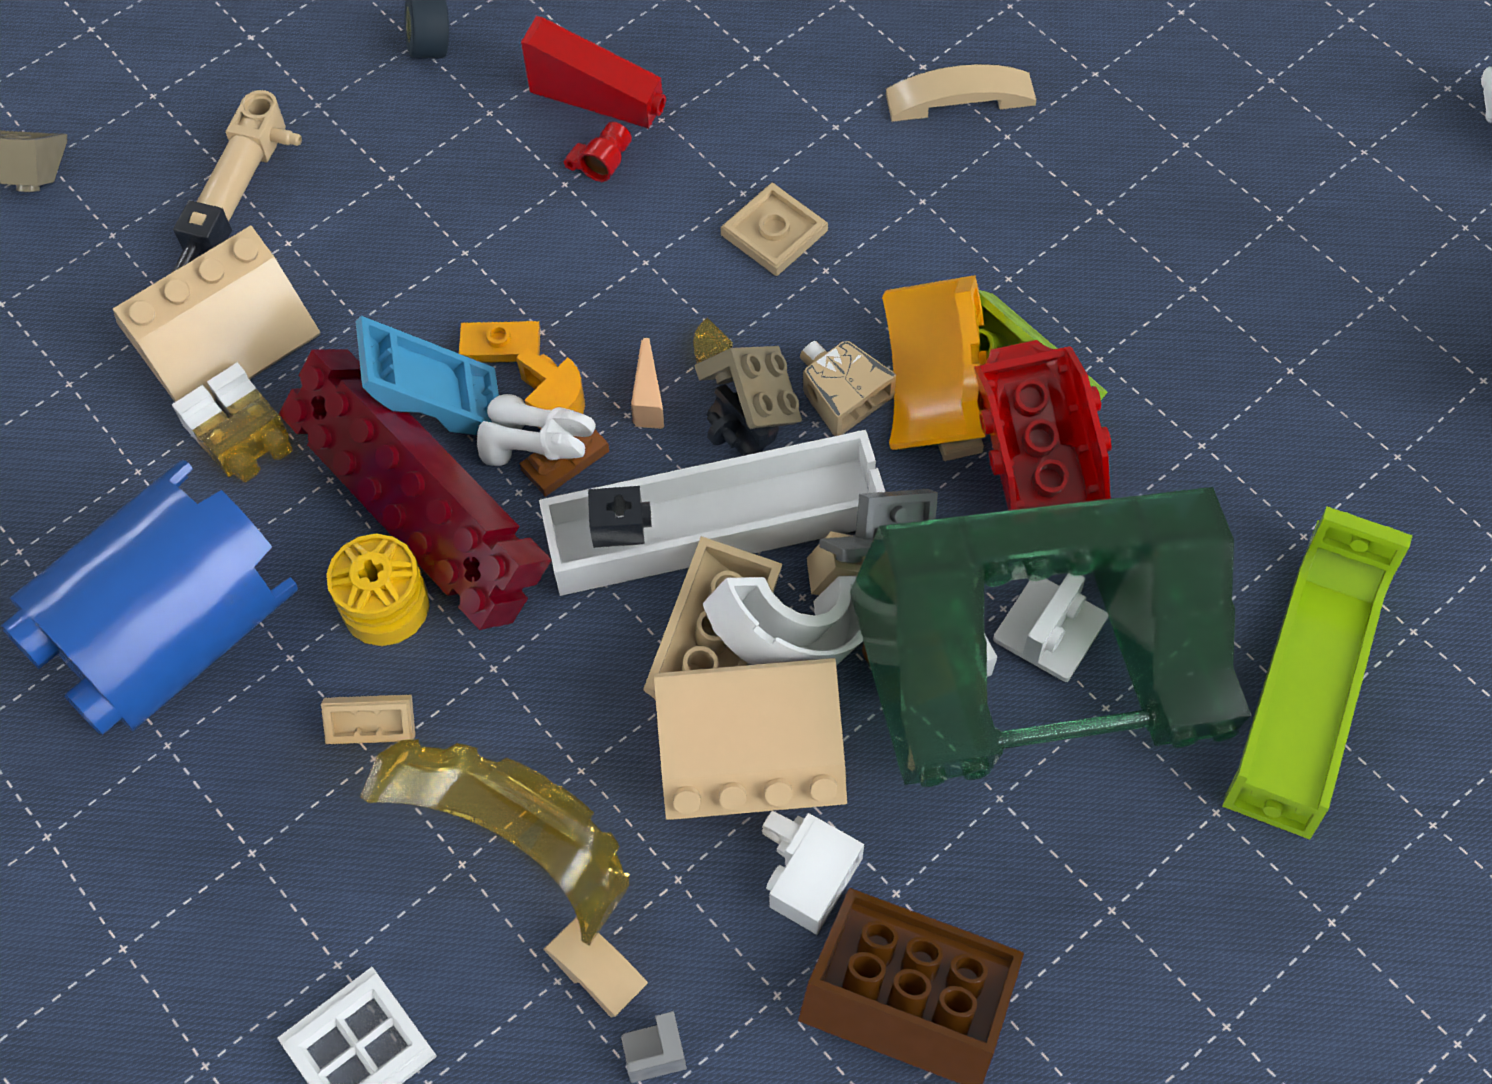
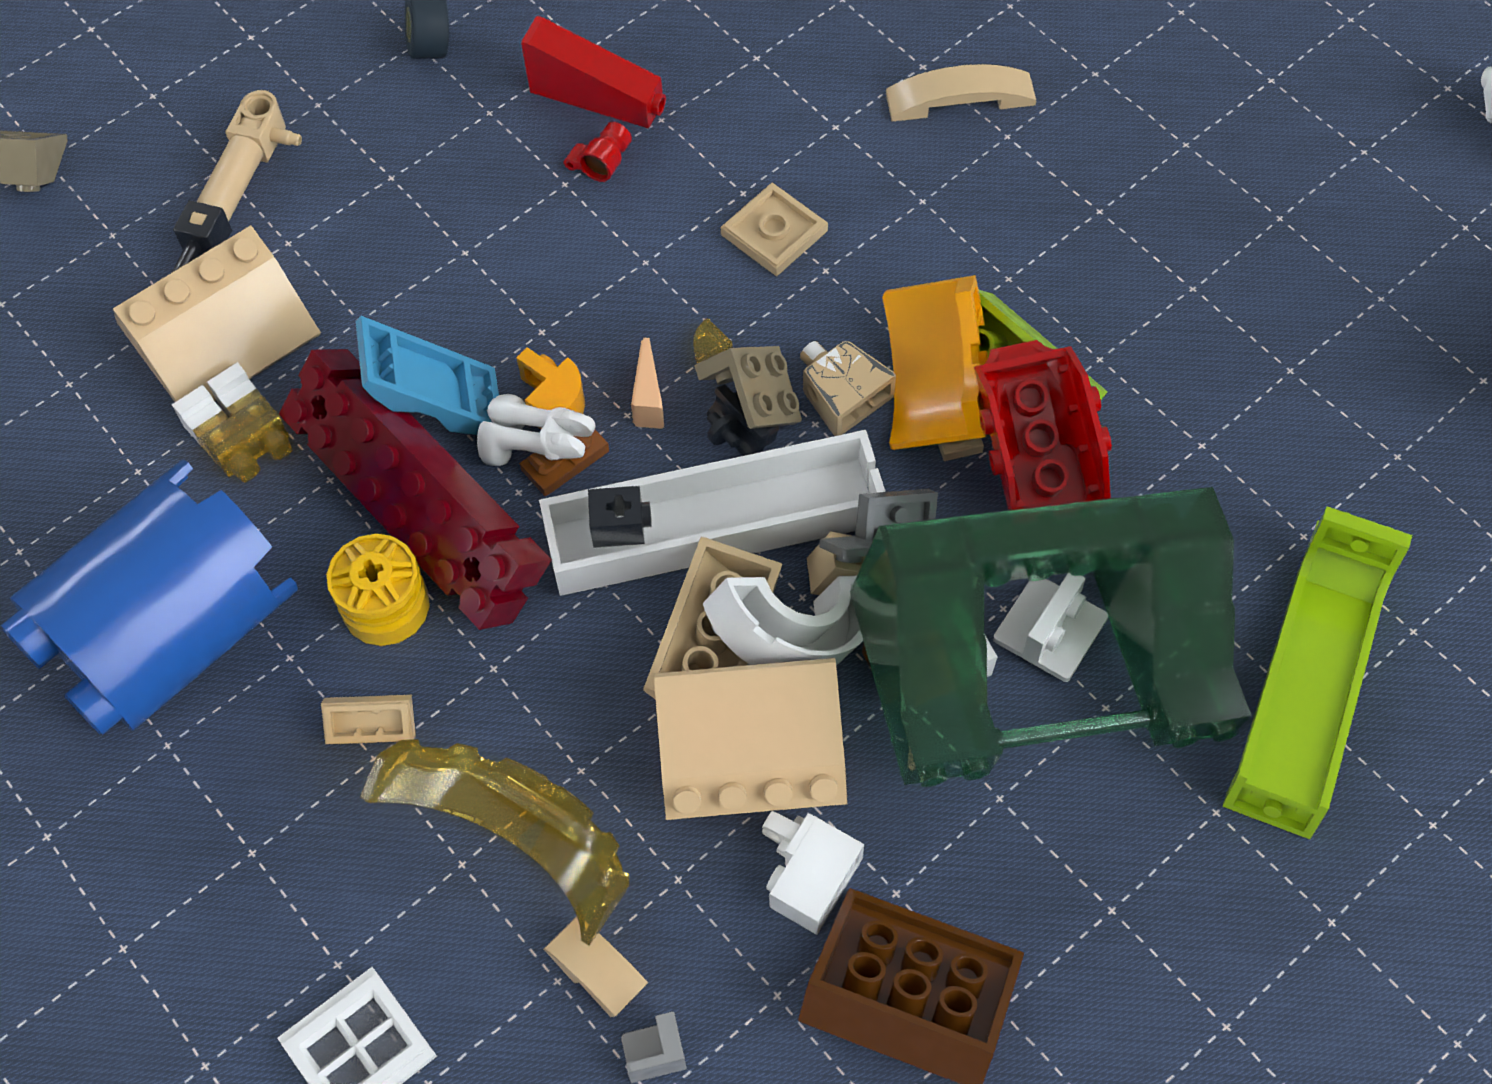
(498, 340): light orange plate -> none

